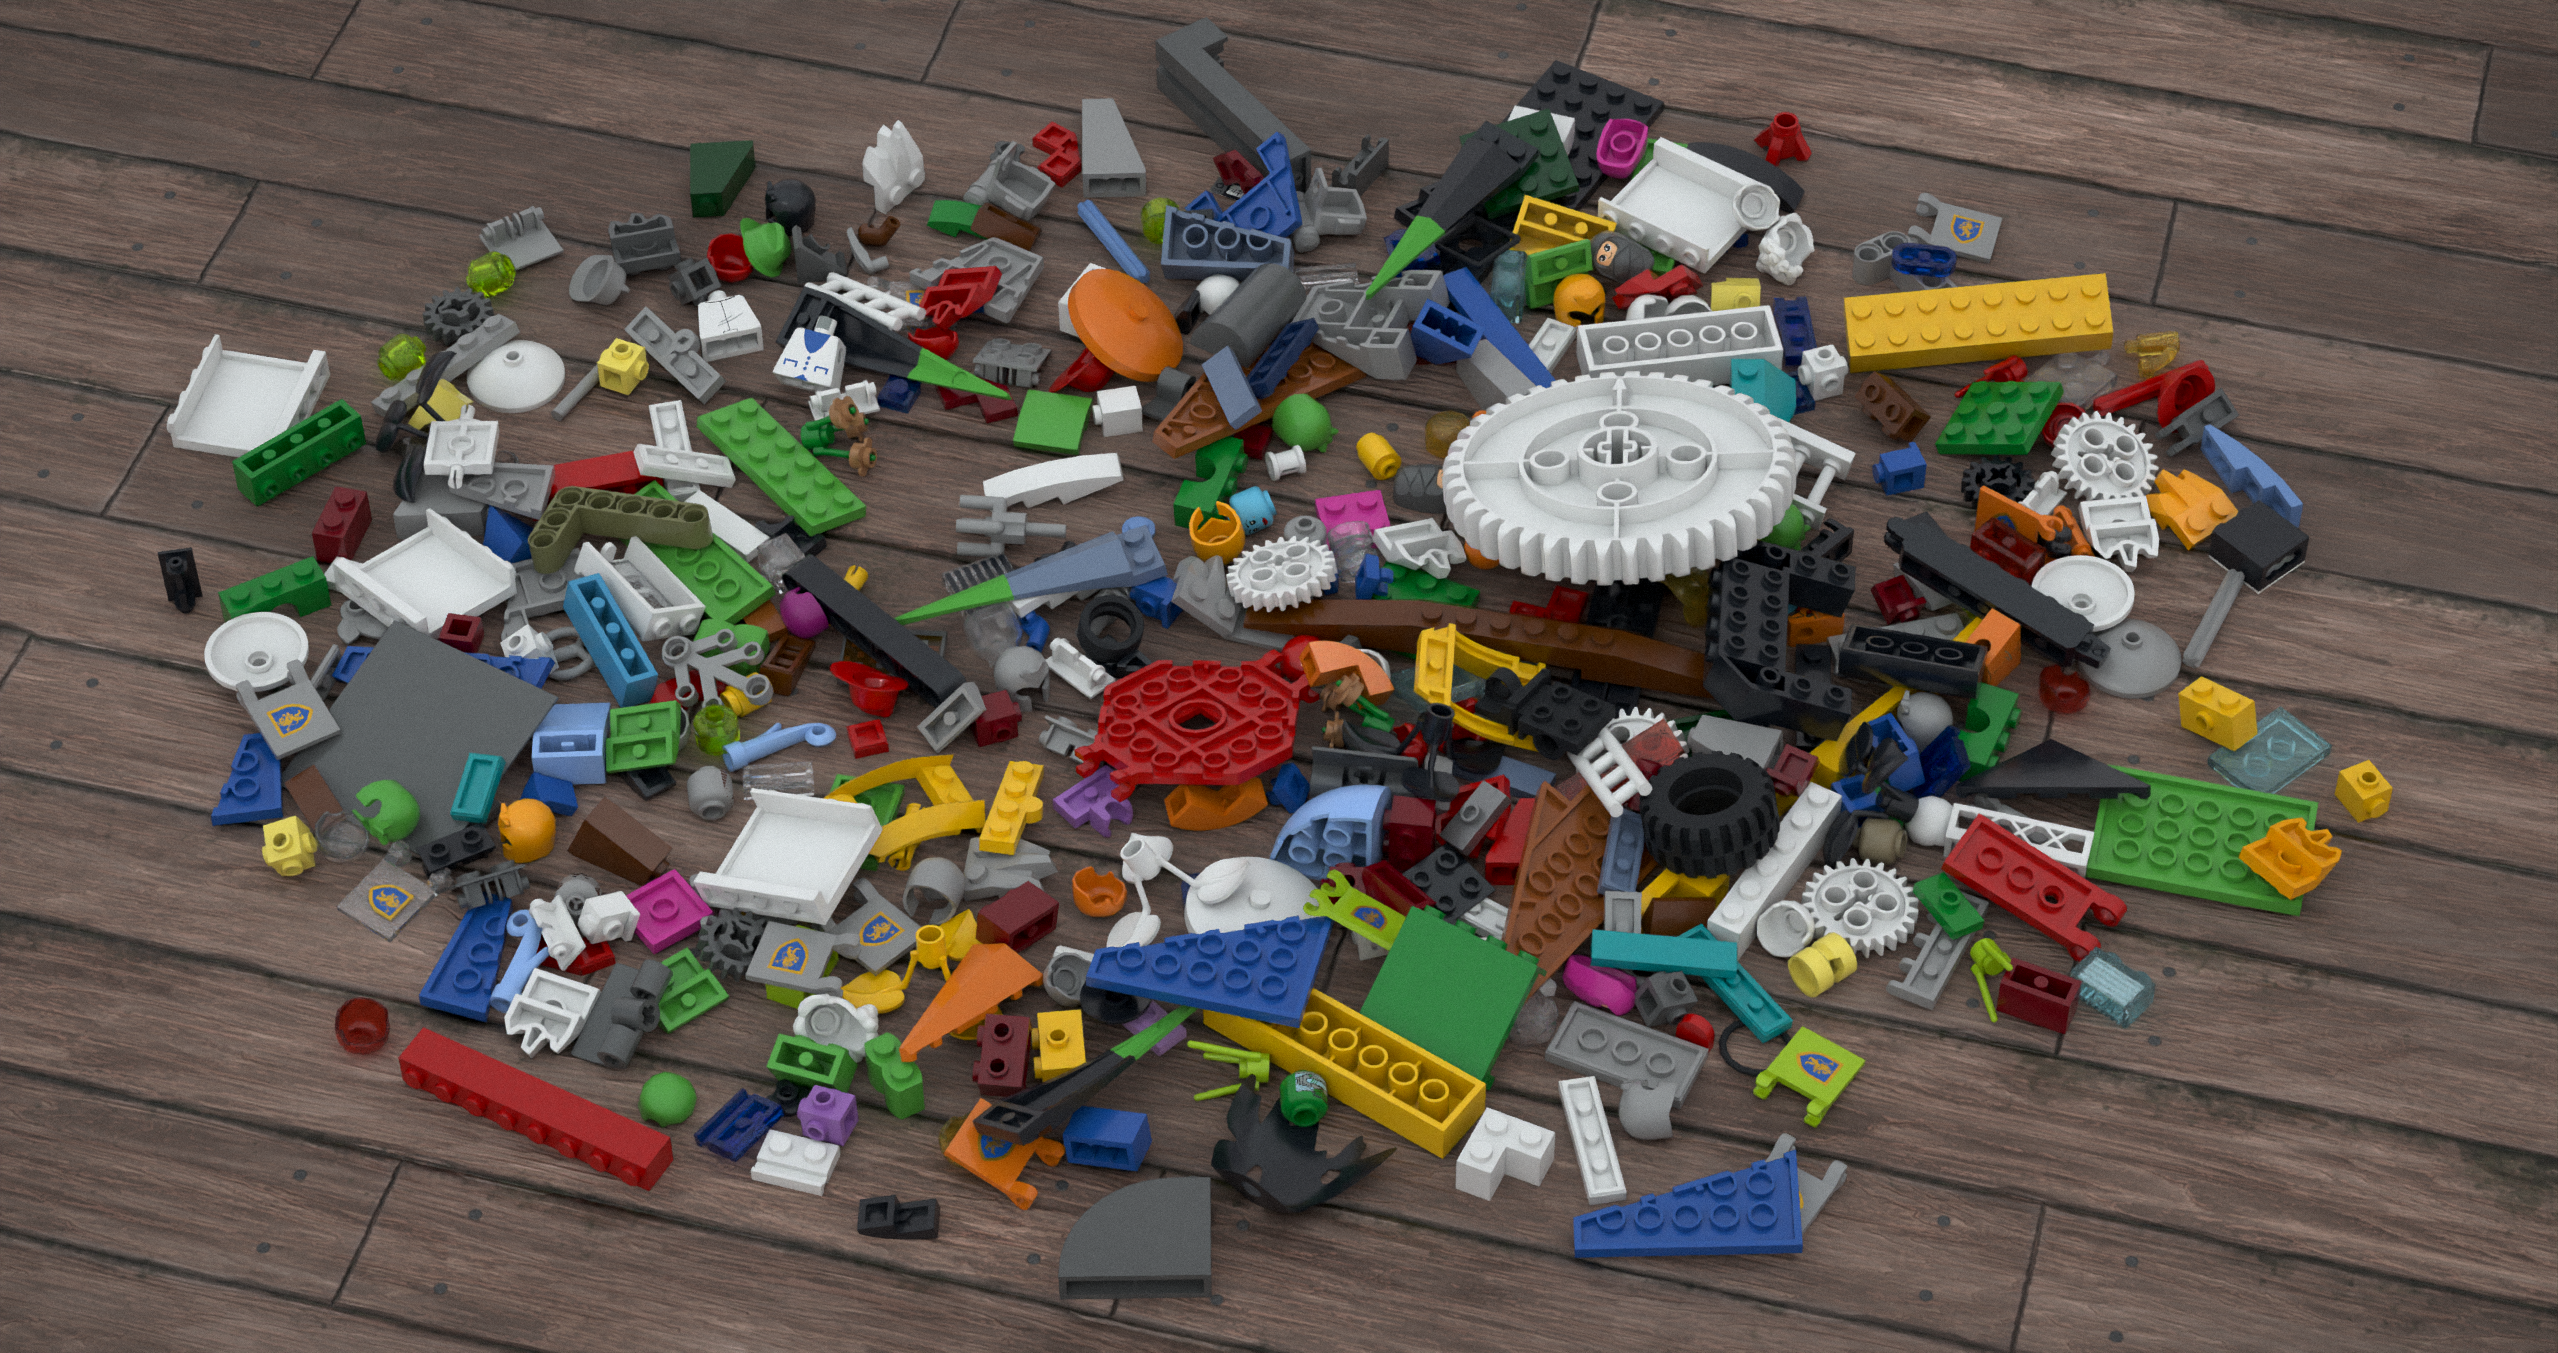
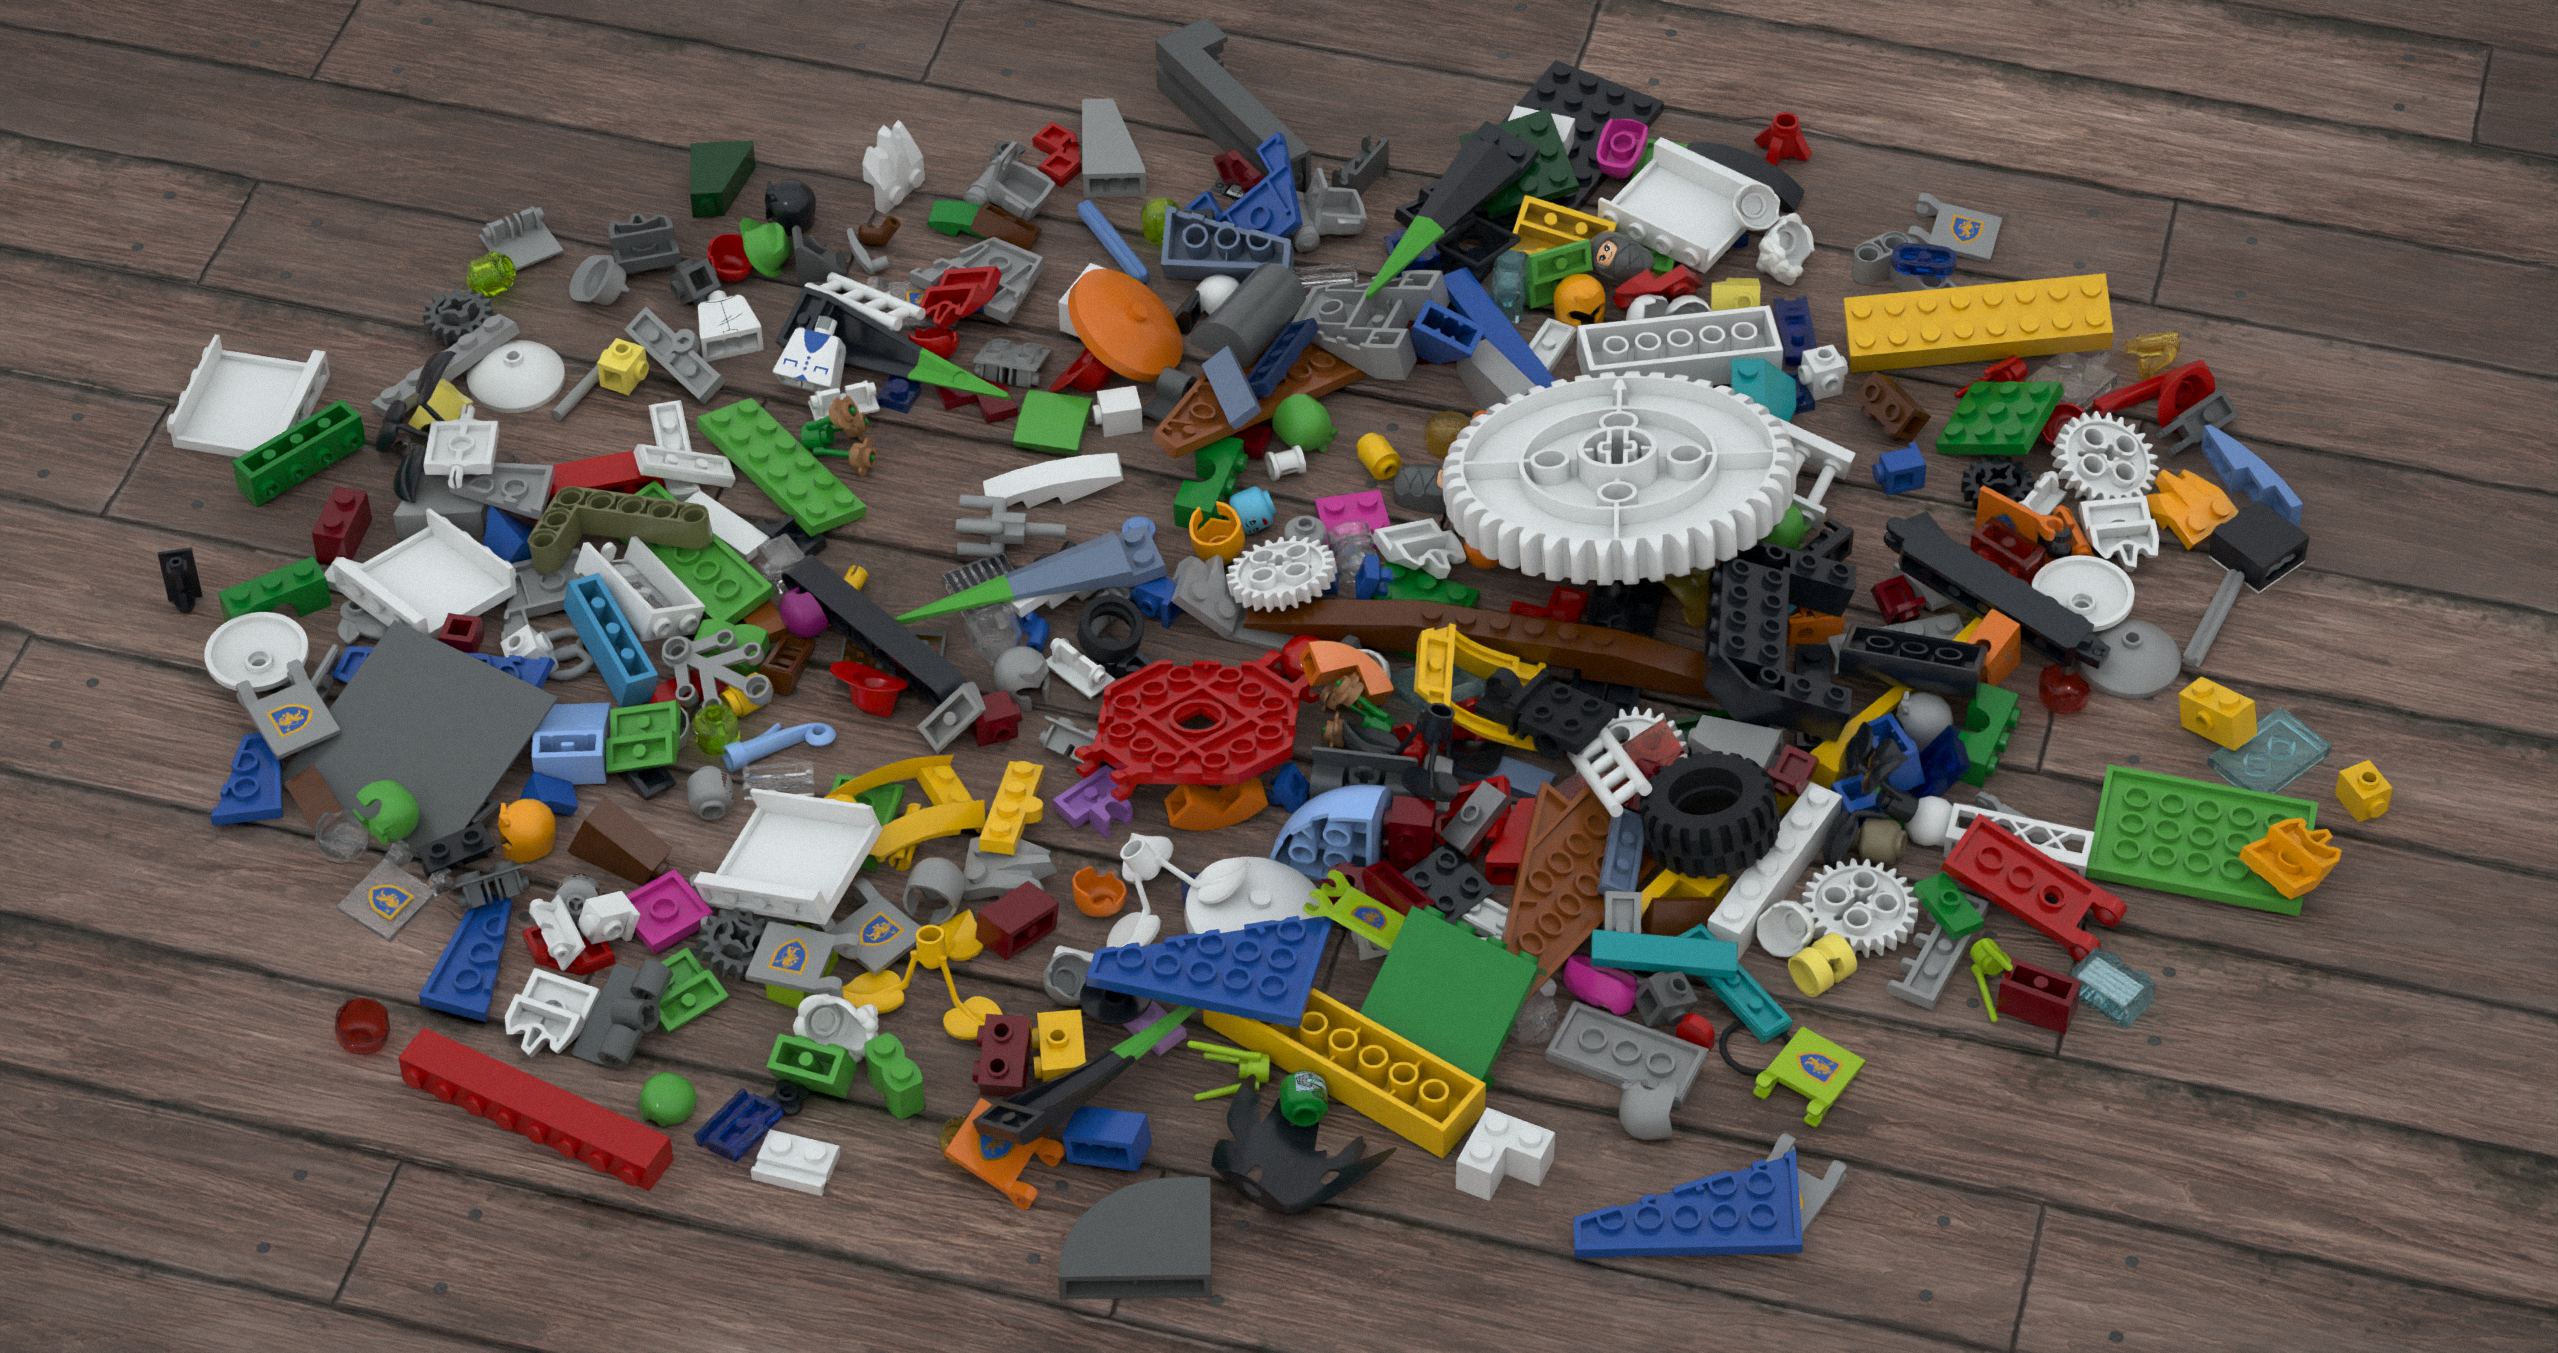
(289, 846): light yellow brick -> none
(401, 356): clear neon green head -> none
(477, 788): teal tile -> none
(523, 961): light blue plant -> none
(828, 1115): medium lavender brick -> none
(867, 738): red tile -> none
(890, 1219): black slope -> none
(973, 990): orange wedge -> none
(1592, 1140): white tile -> none
(2053, 772): black tile -> none

